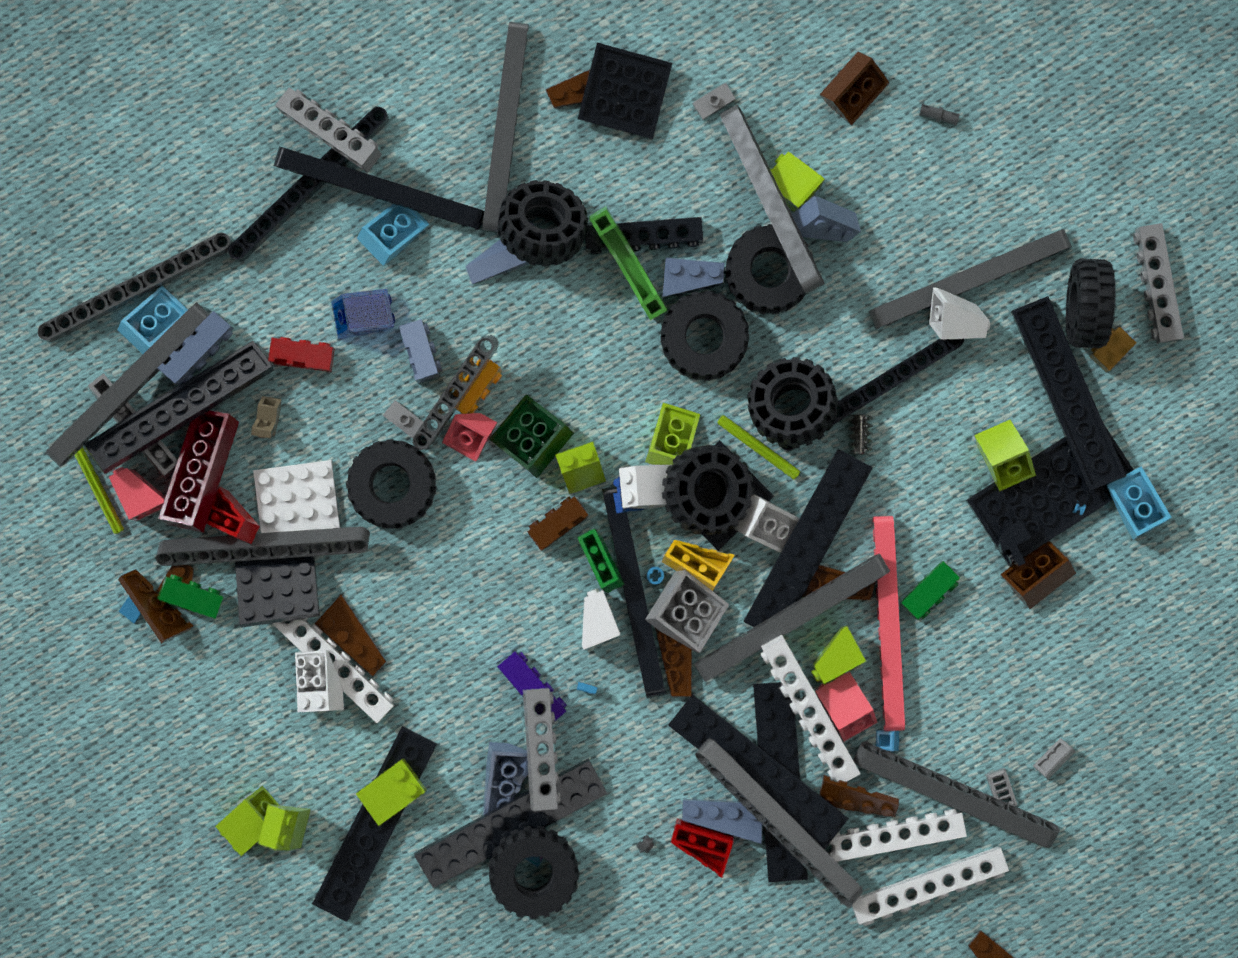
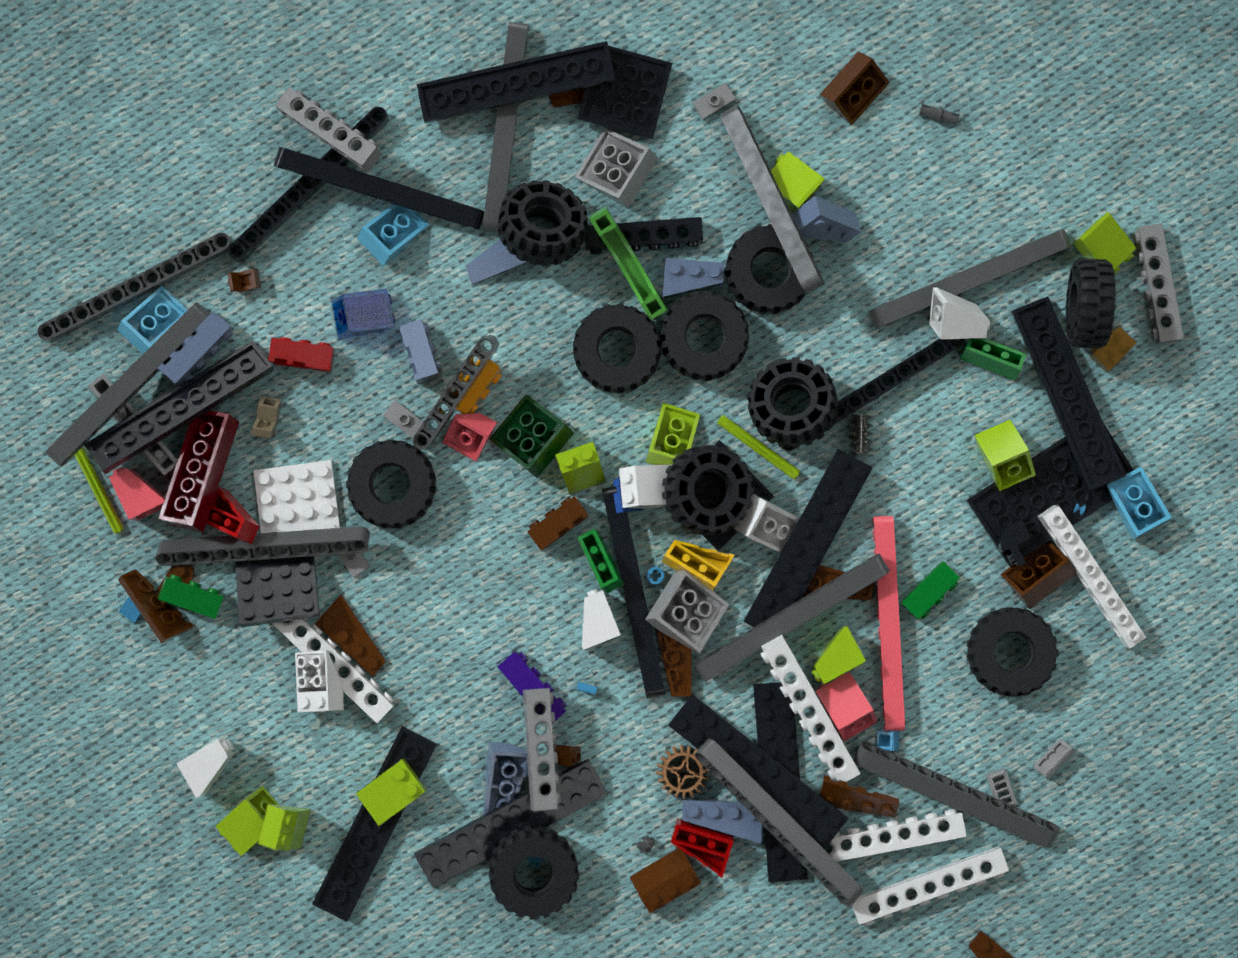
(206, 765): none -> white slope
(244, 280): none -> reddish brown bracket
(355, 563): none -> light grey plate
(516, 82): none -> black plate
(567, 754): none -> reddish brown bracket
(616, 167): none -> light grey slope
(623, 319): none -> black tyre
(665, 880): none -> reddish brown slope
(678, 788): none -> medium nougat gear
(993, 357): none -> green brick
(1041, 659): none -> black tyre
(1092, 576): none -> white brick
(1106, 241): none -> lime slope

